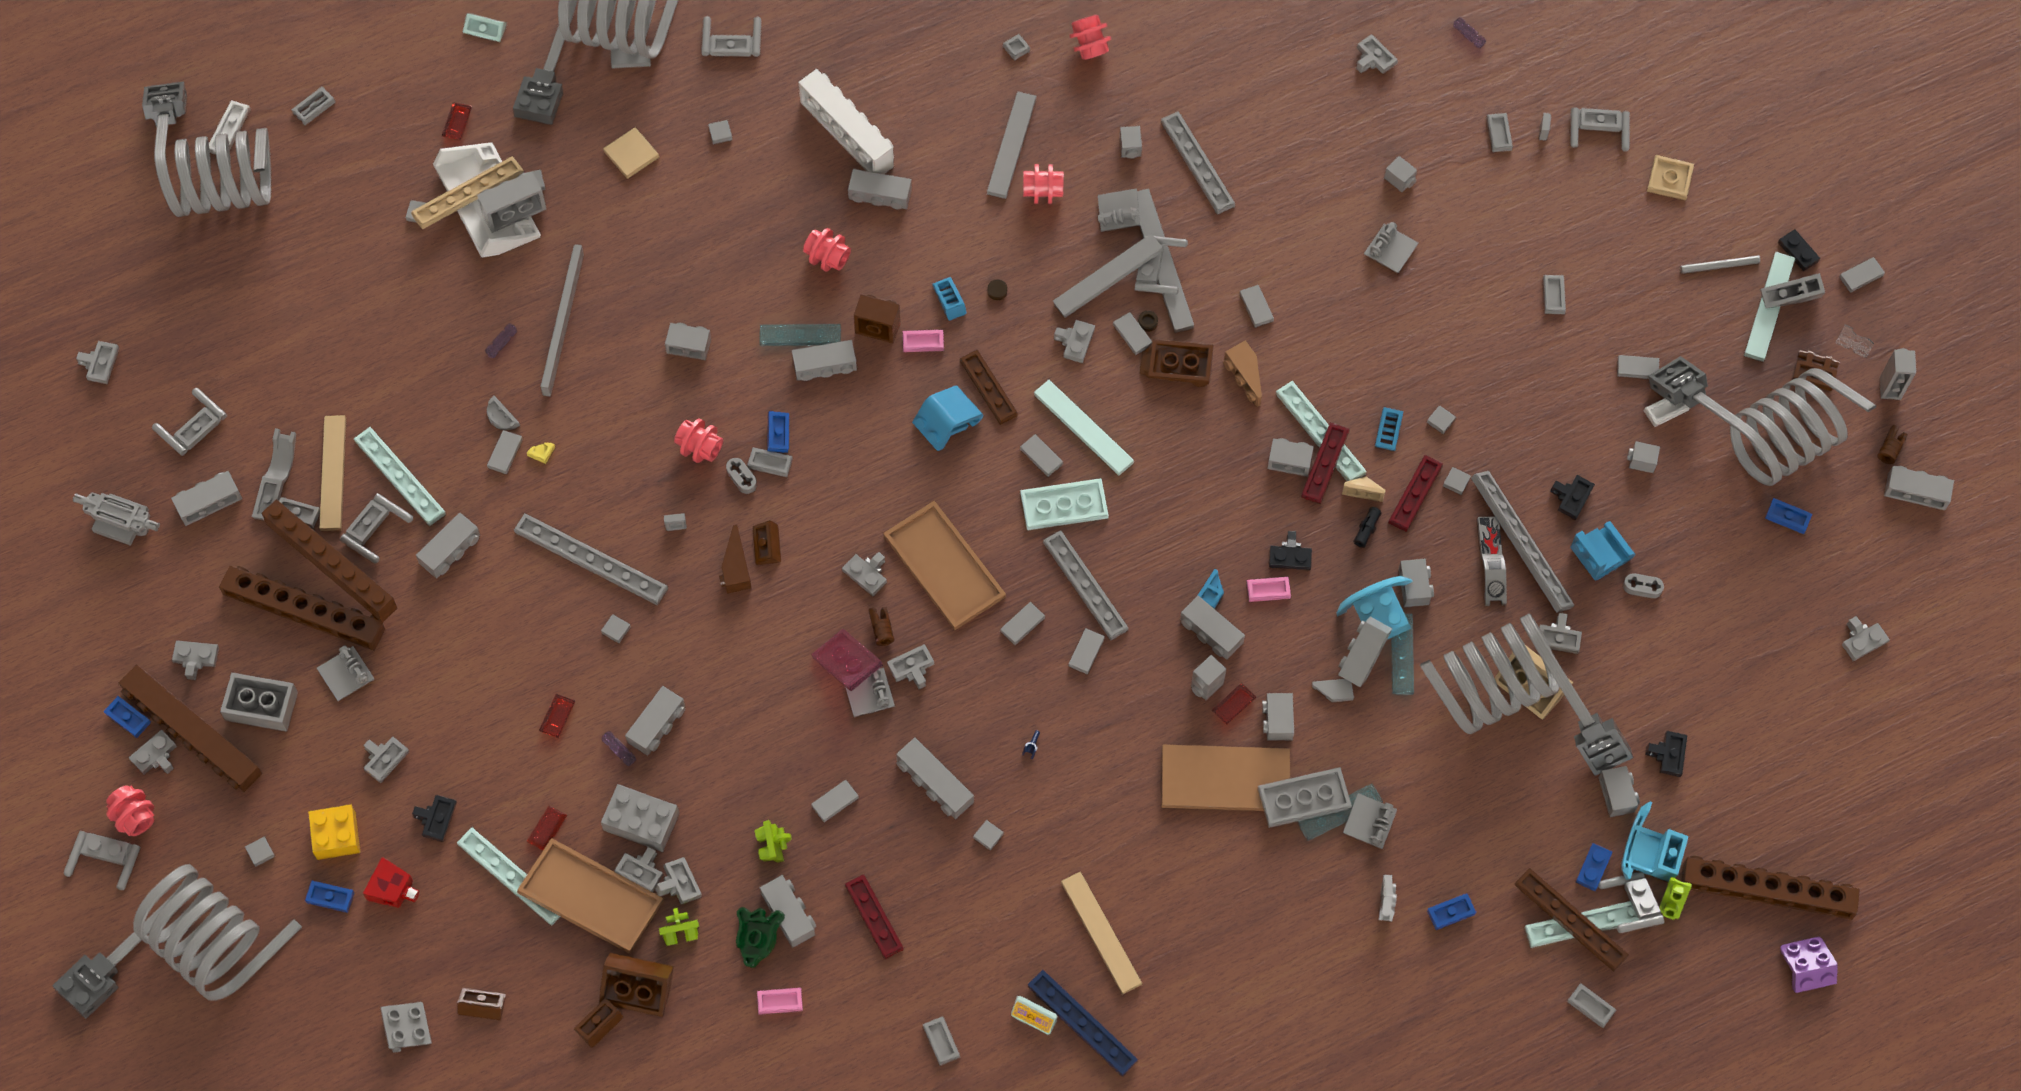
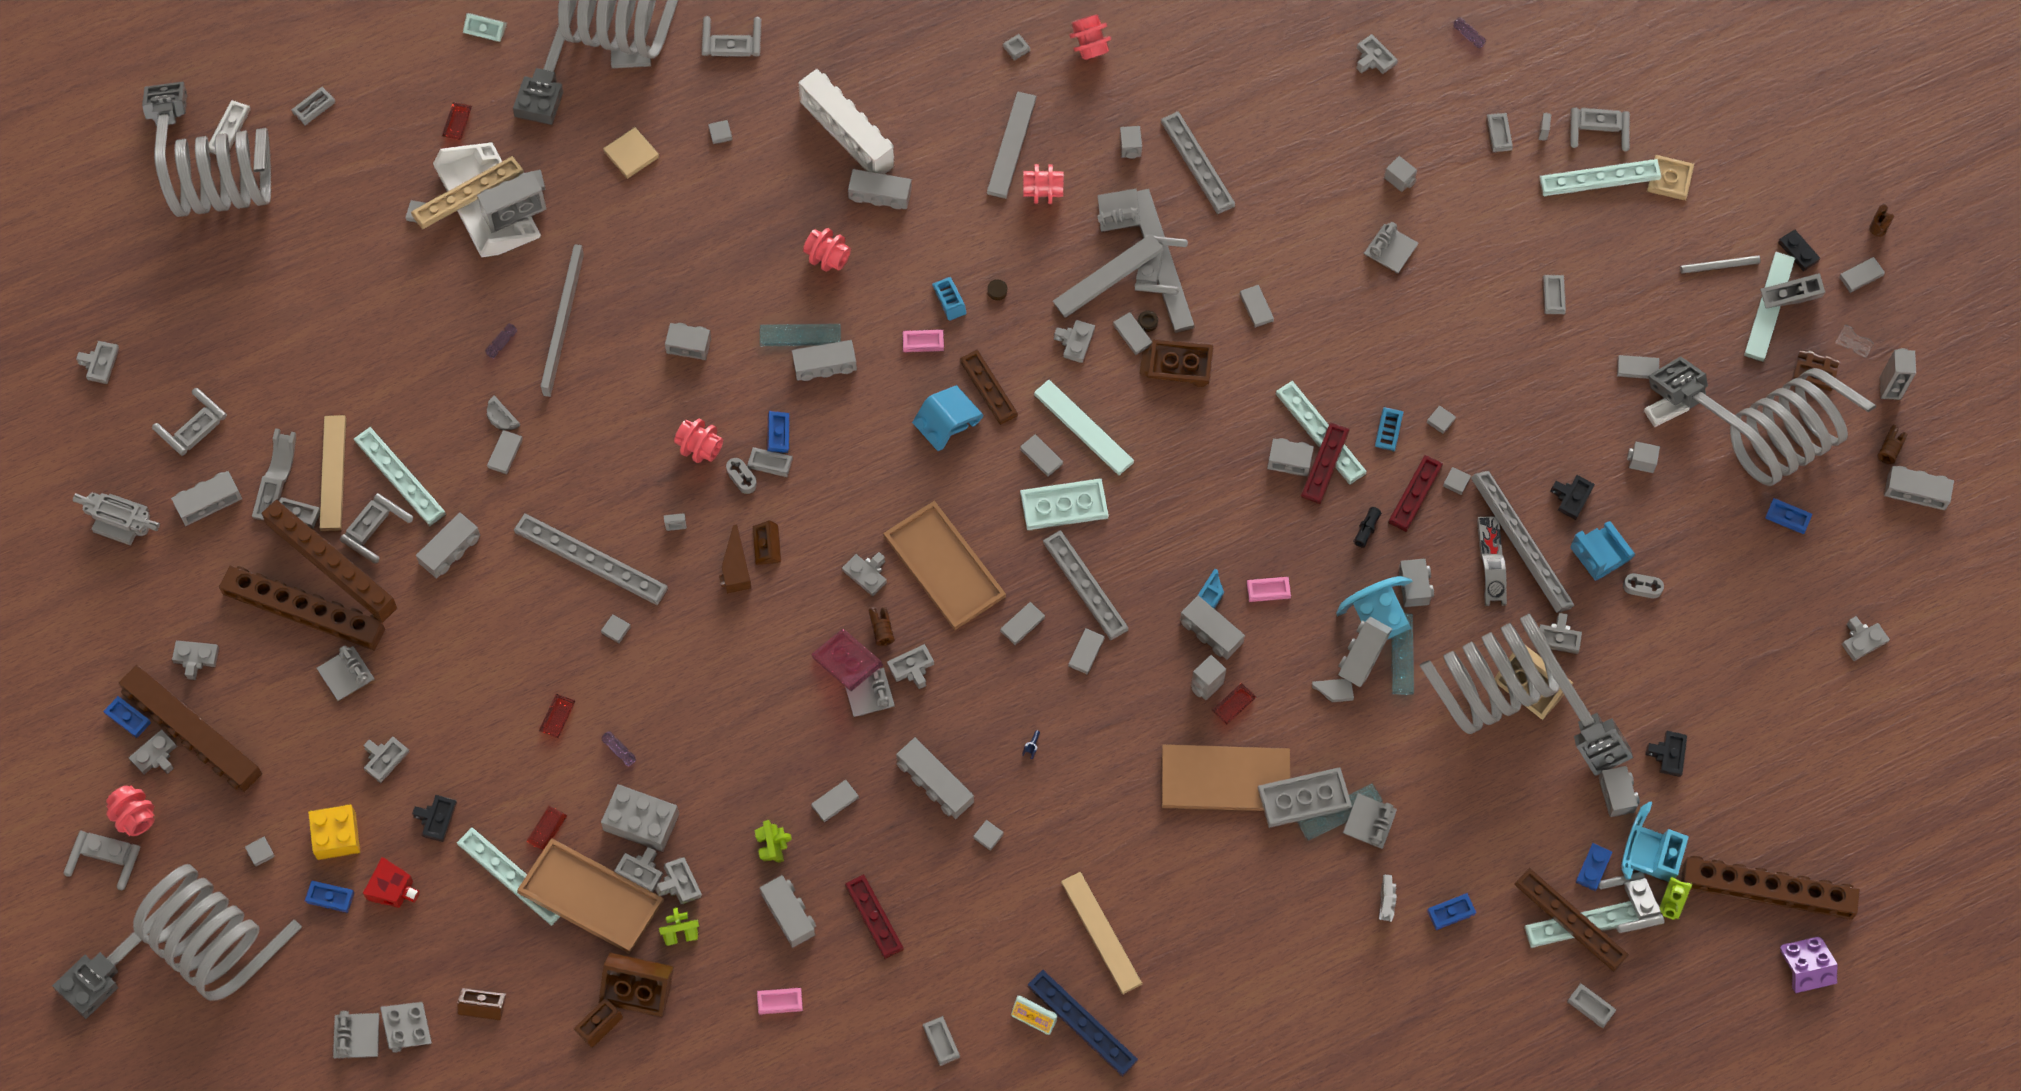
(259, 701): light grey brick -> none
(356, 1035): none -> light grey hinge
(541, 452): light yellow tile -> none
(655, 721): light grey brick -> none
(757, 934): dark green tile -> none
(877, 318): reddish brown brick -> none
(1244, 366): medium nougat slope -> none
(1279, 716): light grey brick -> none
(1290, 554): black hinge -> none
(1364, 488): tan slope -> none
(1600, 177): none -> light aqua tile
(1881, 221): none -> reddish brown hinge

